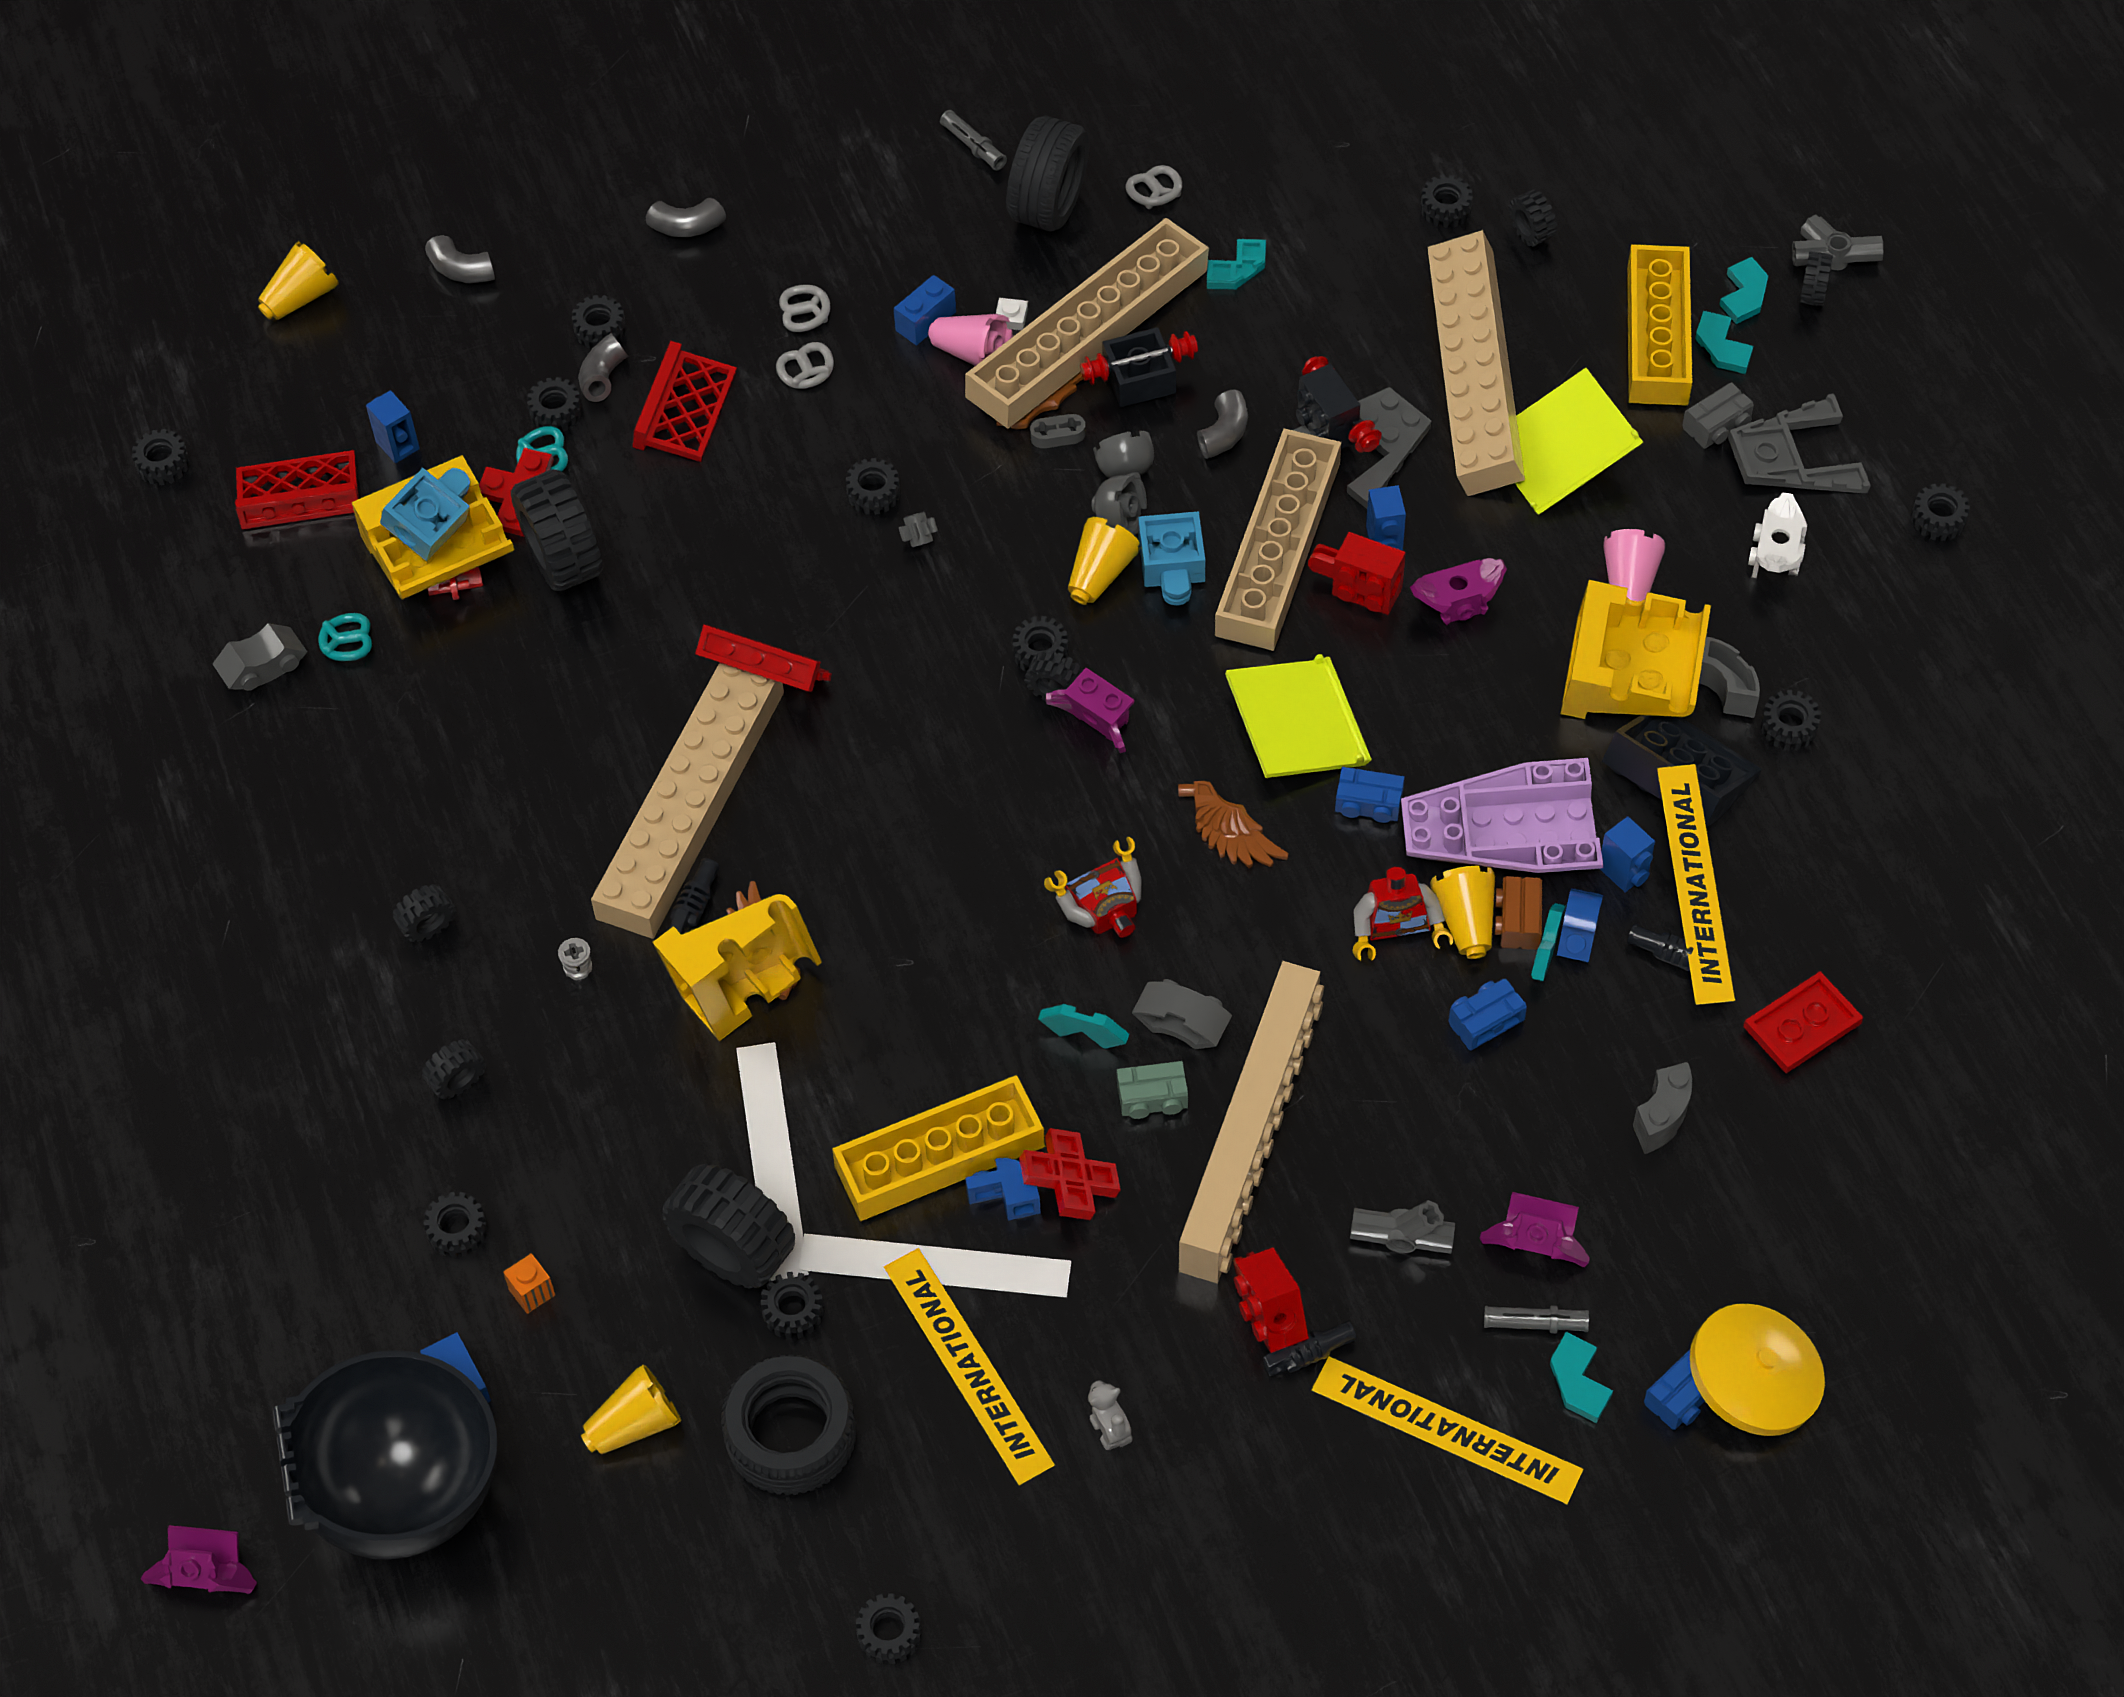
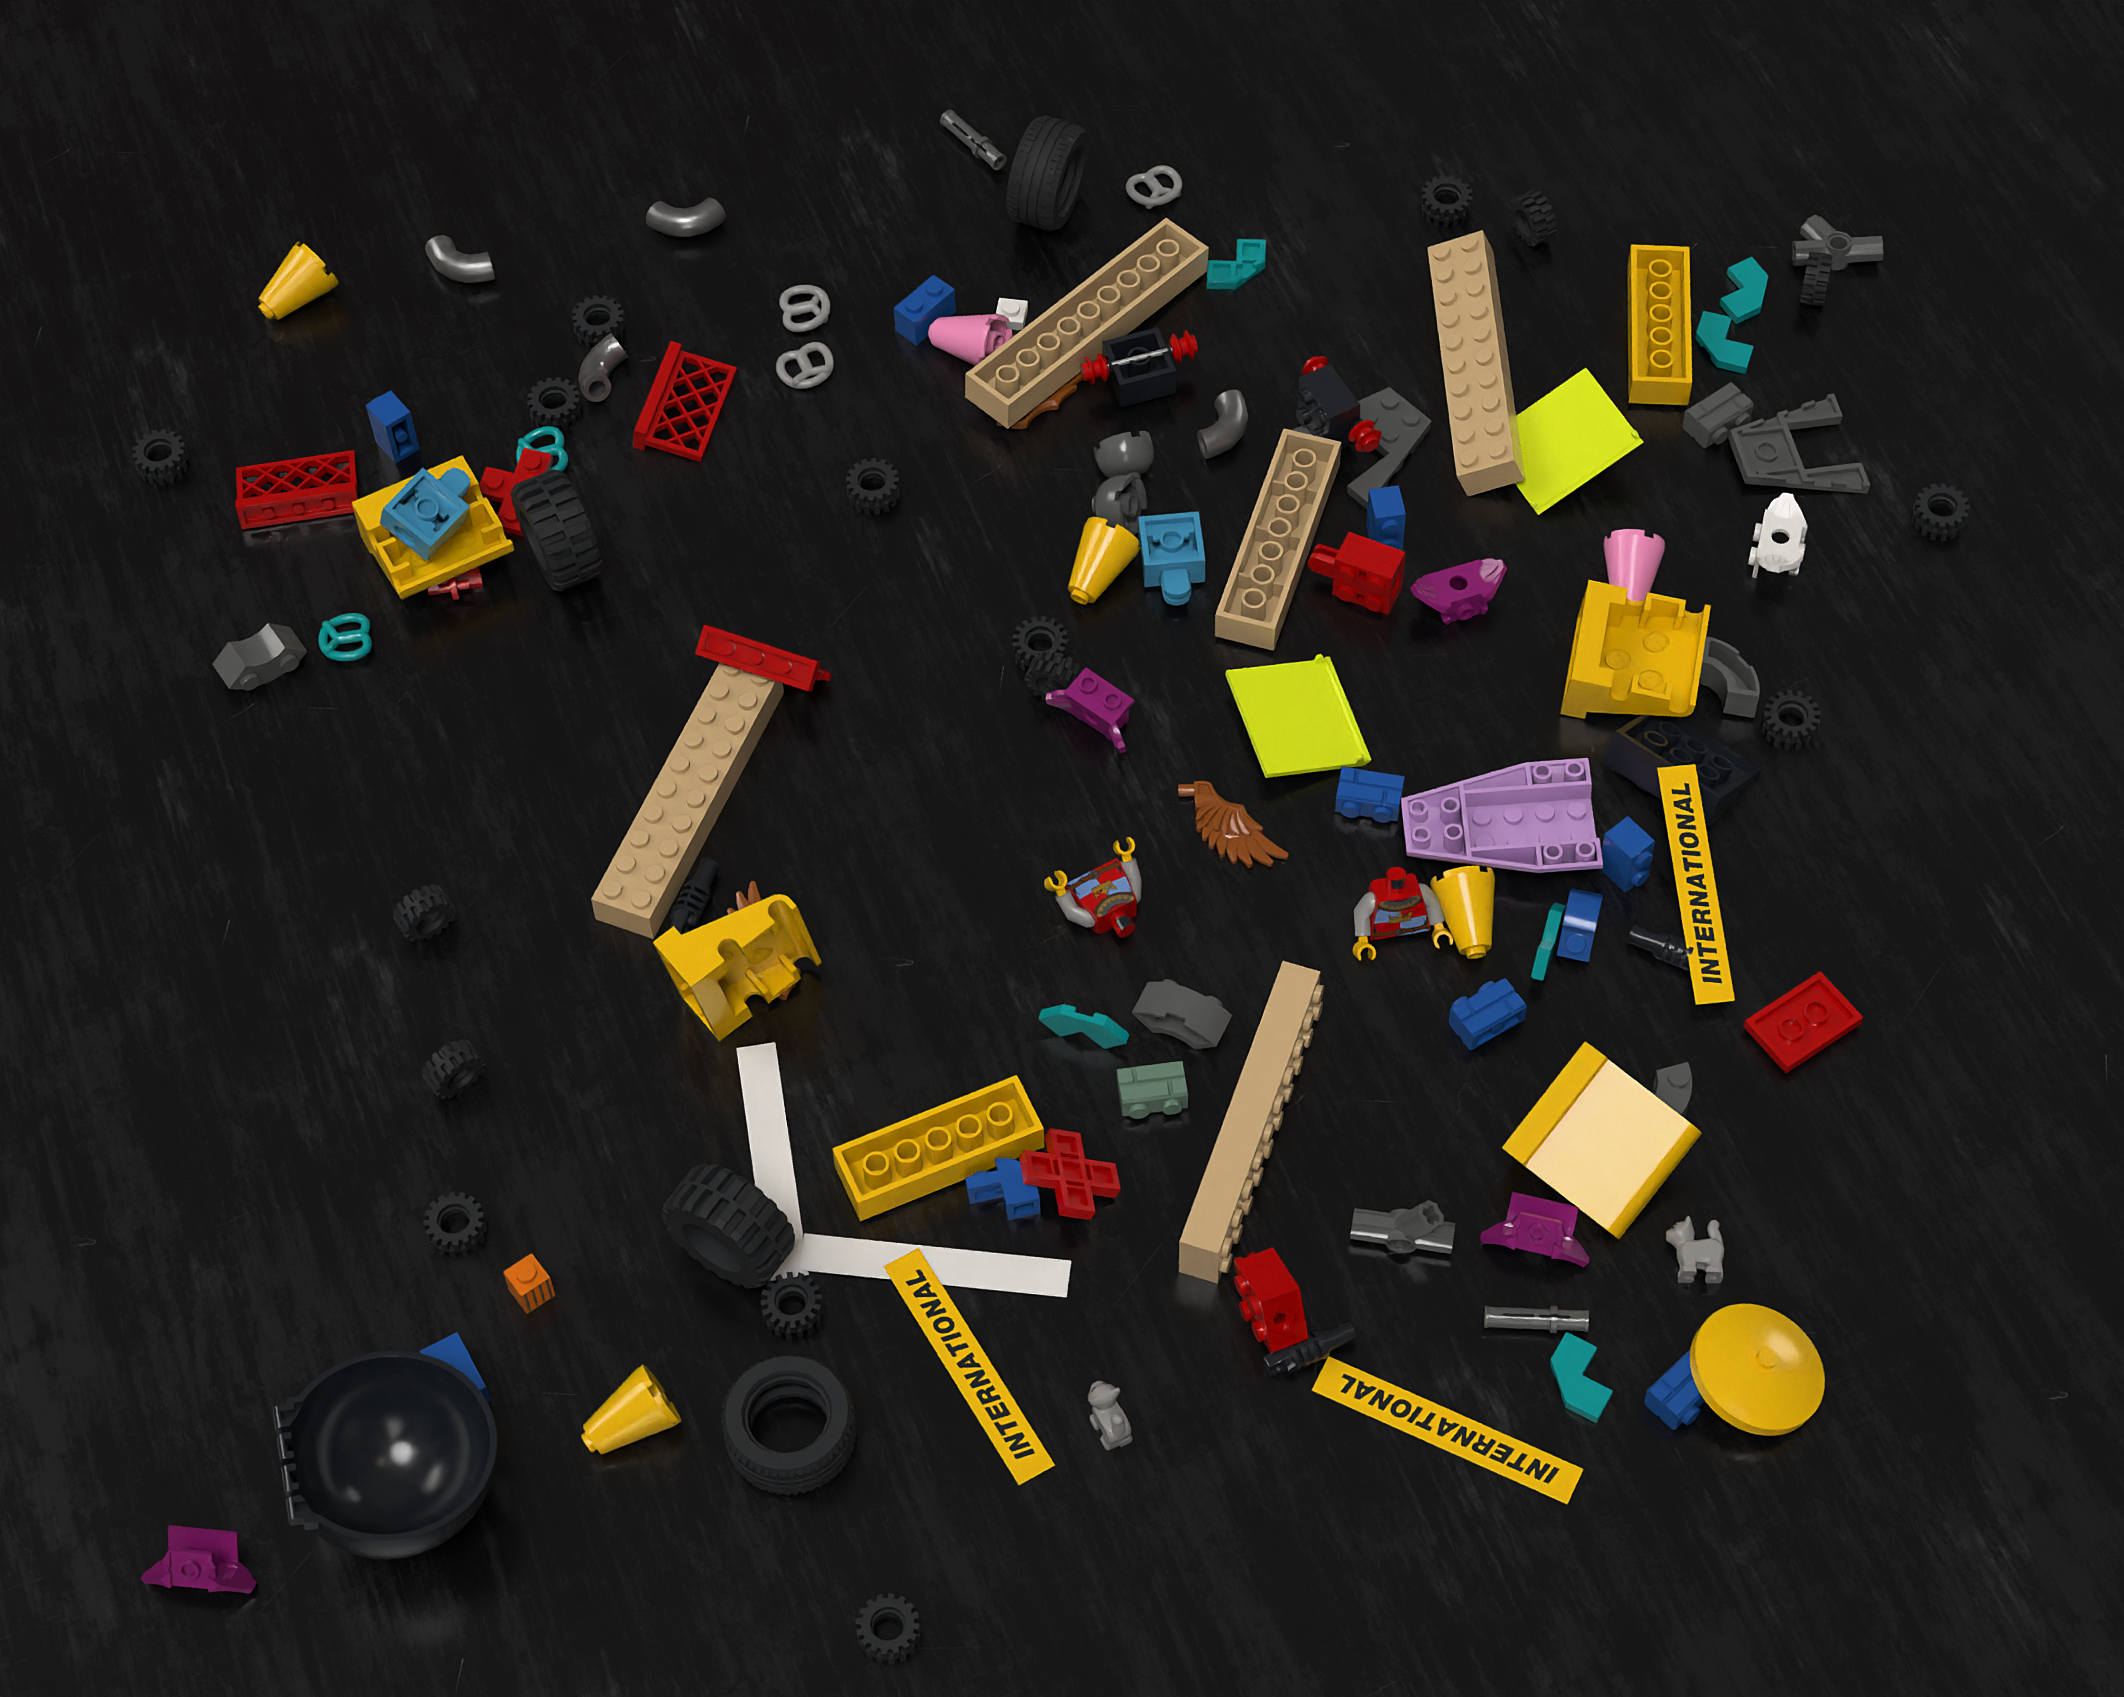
(580, 958): light grey bush -> none
(918, 529): dark grey gear -> none
(1057, 431): dark grey beam -> none
(1520, 912): dark orange brick -> none
(1601, 1140): none -> yellow panel
(1697, 1254): none -> light grey animal

